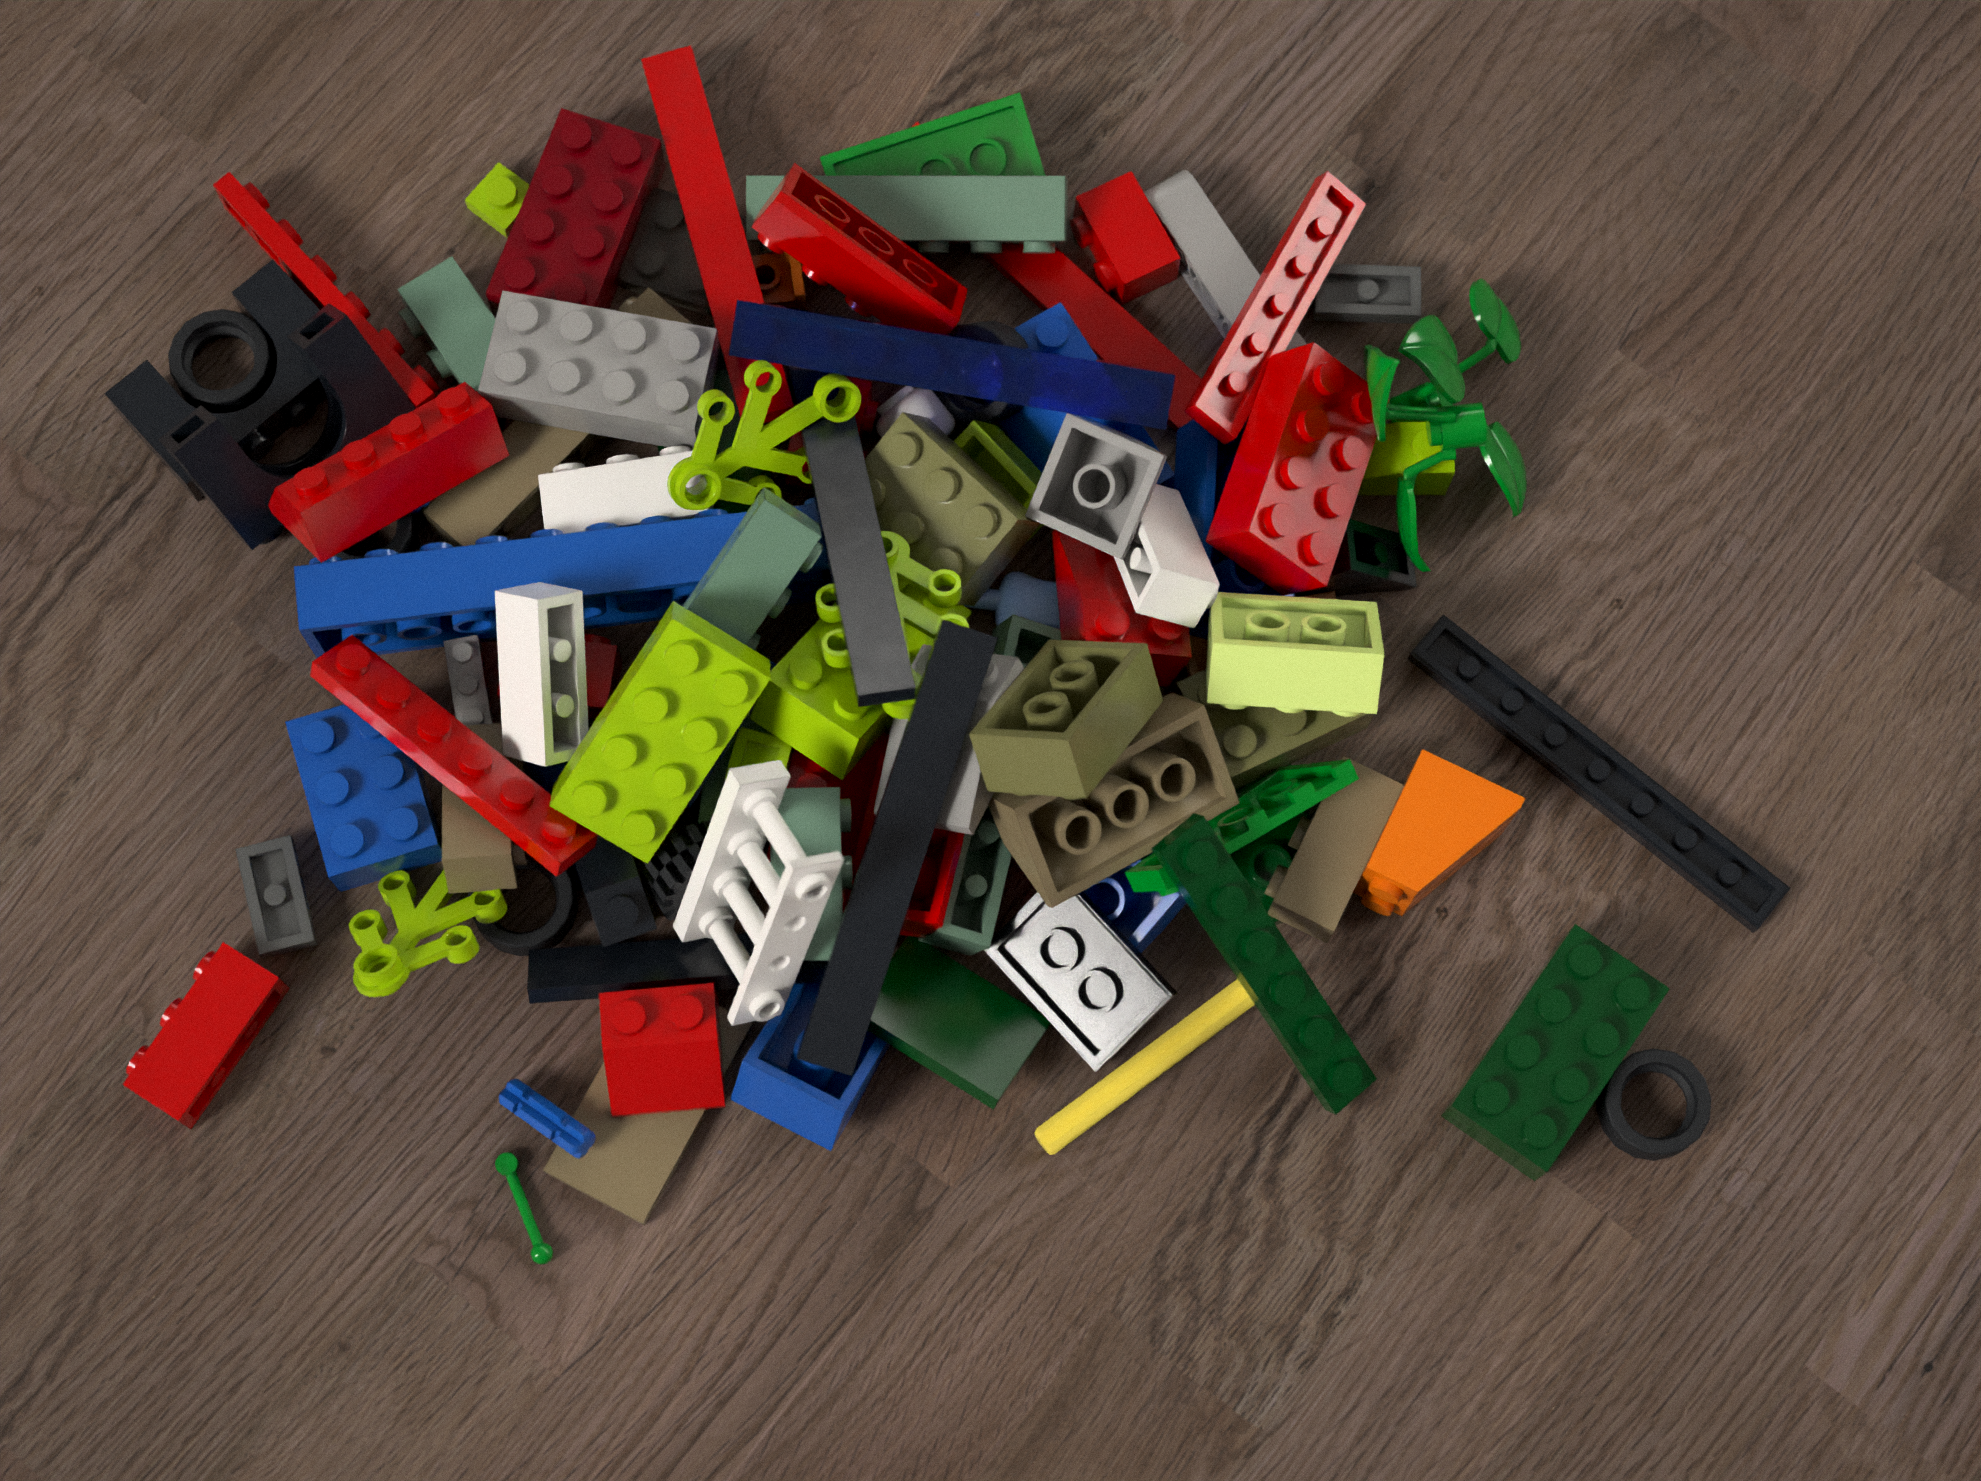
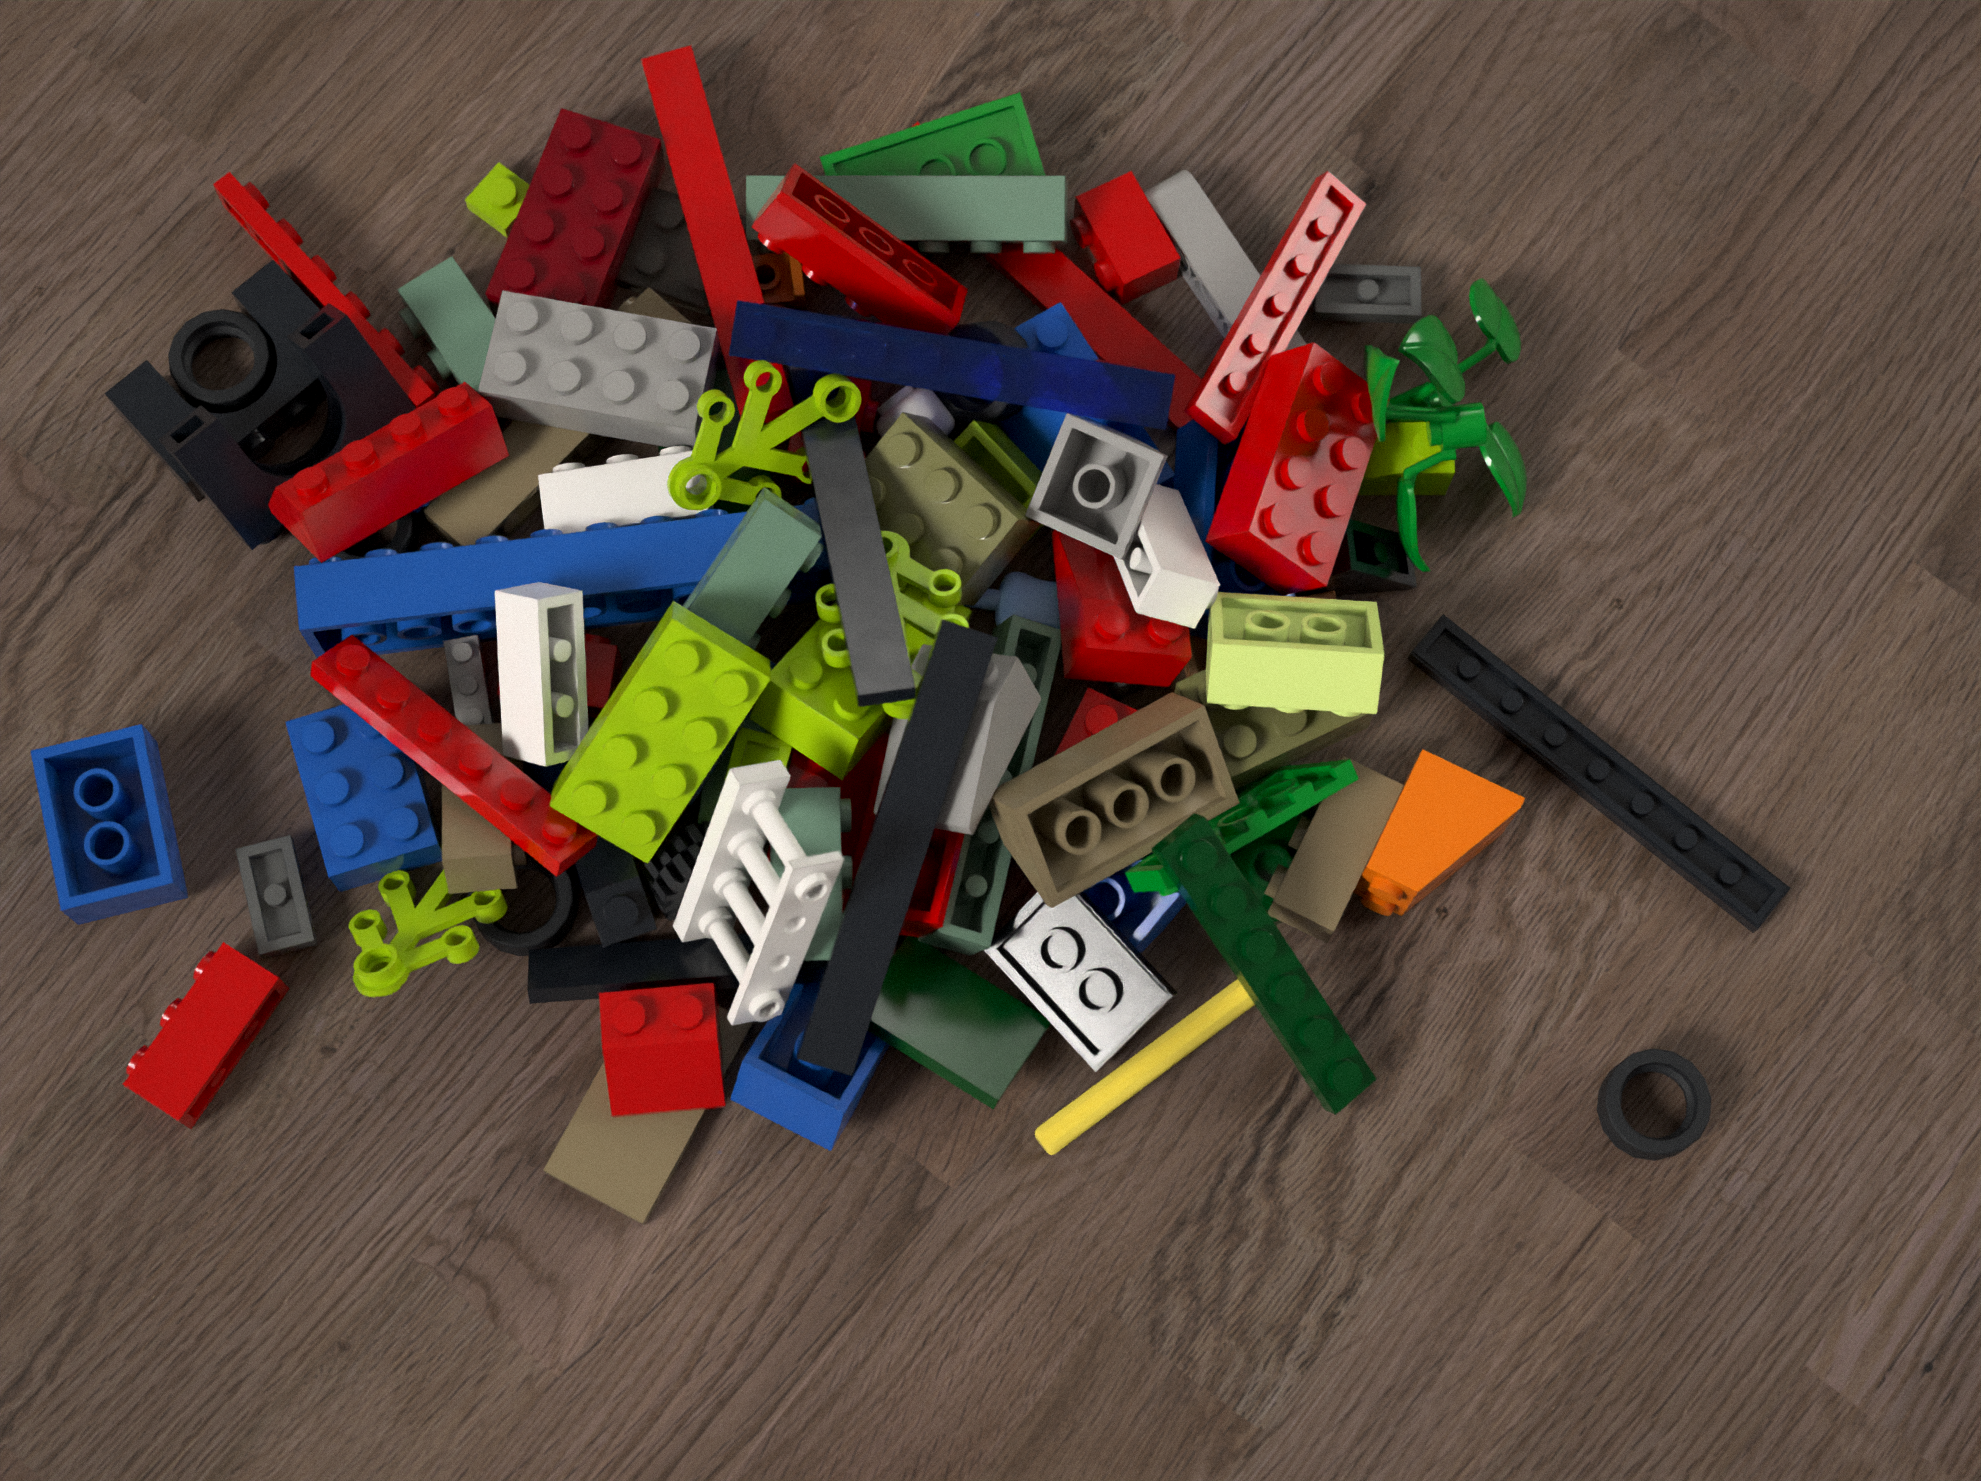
(109, 824): none -> blue brick
(508, 1165): green hinge -> none
(547, 1118): blue axle -> none
(1066, 718): olive brick -> none
(1555, 1053): dark green brick -> none

